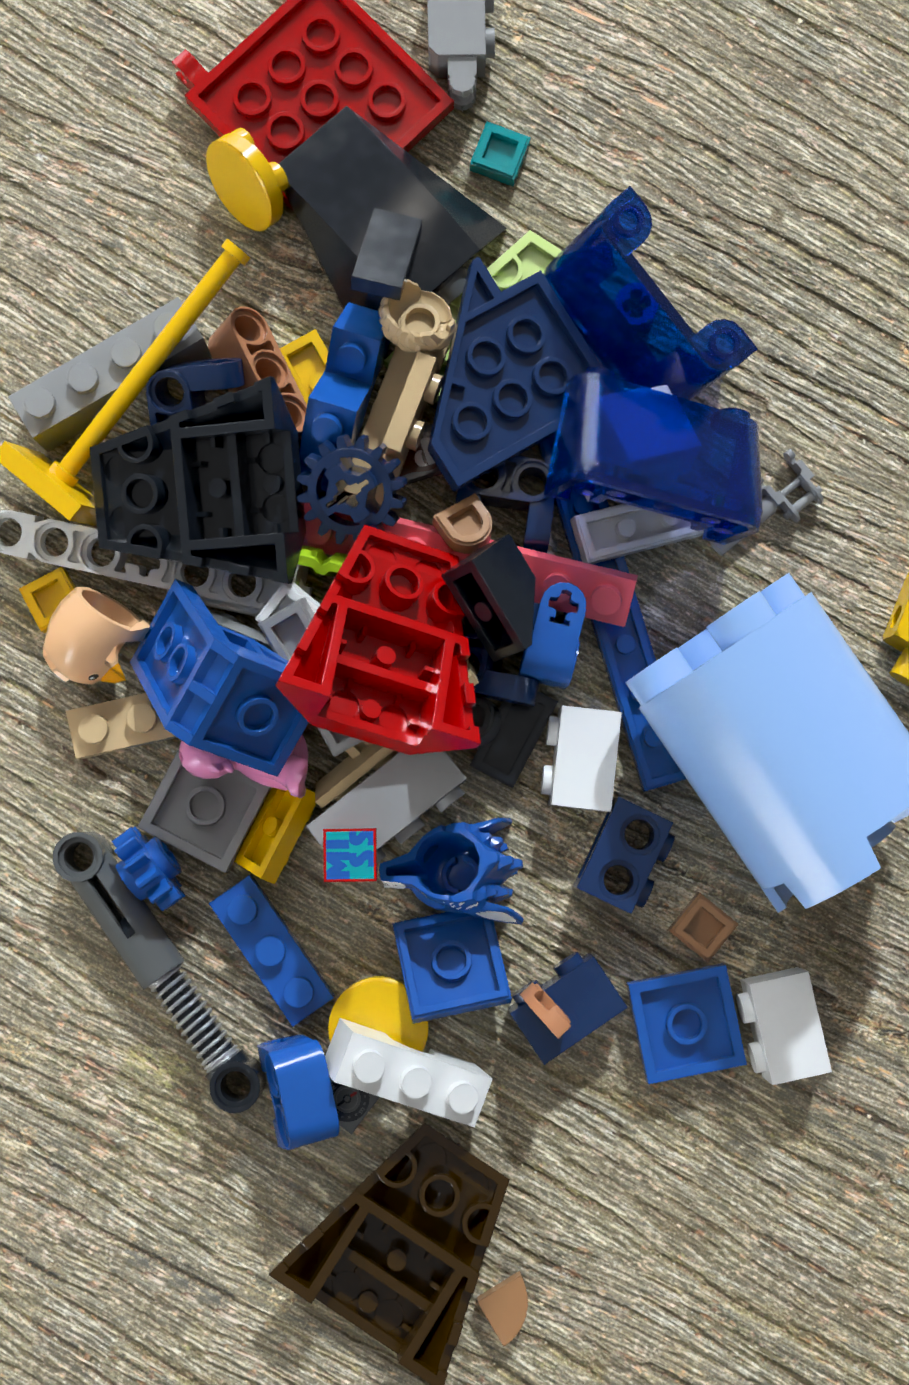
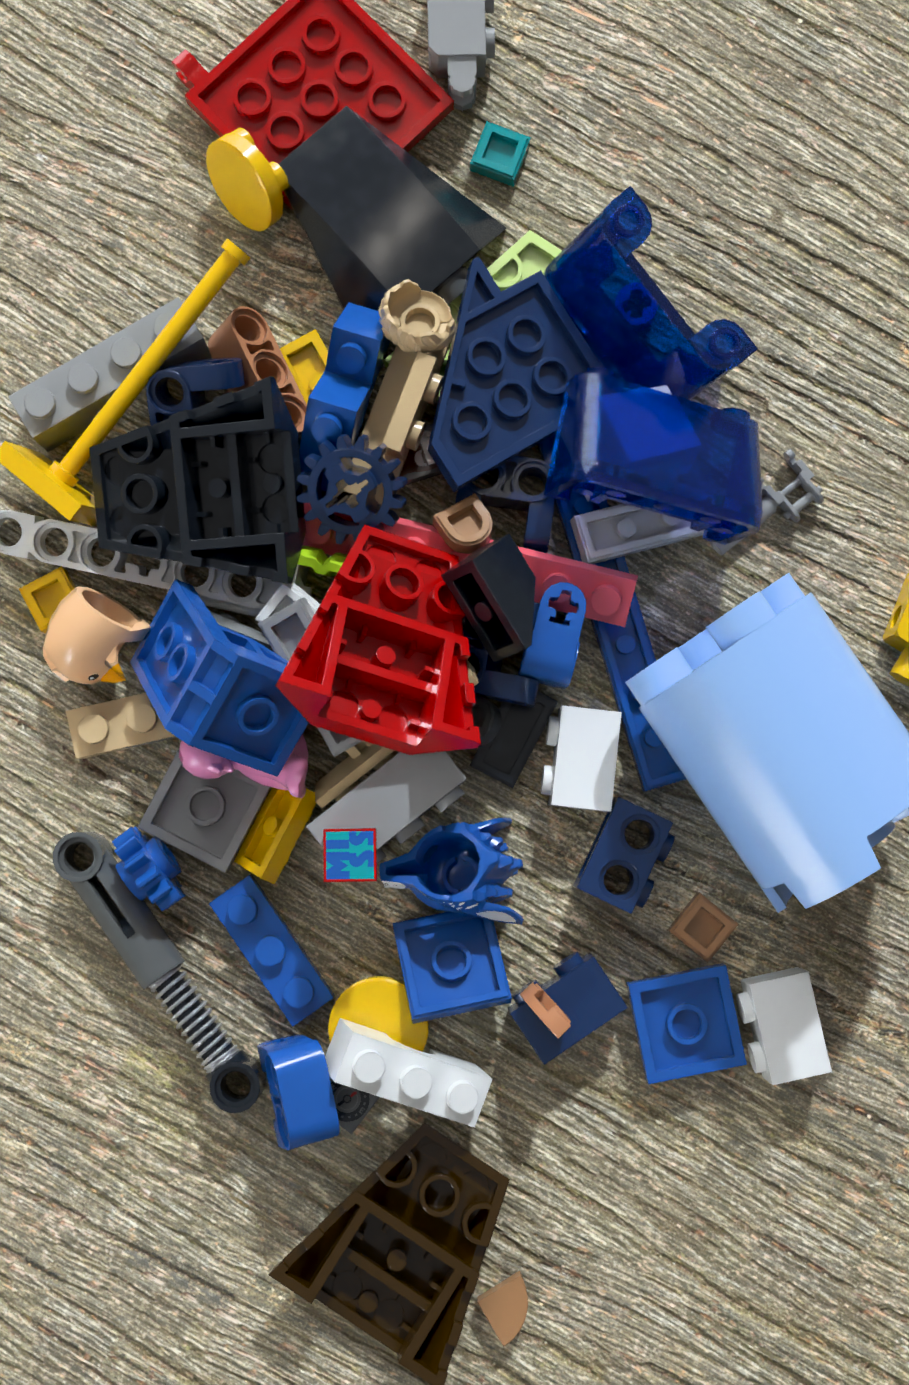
(386, 254): black tile -> none

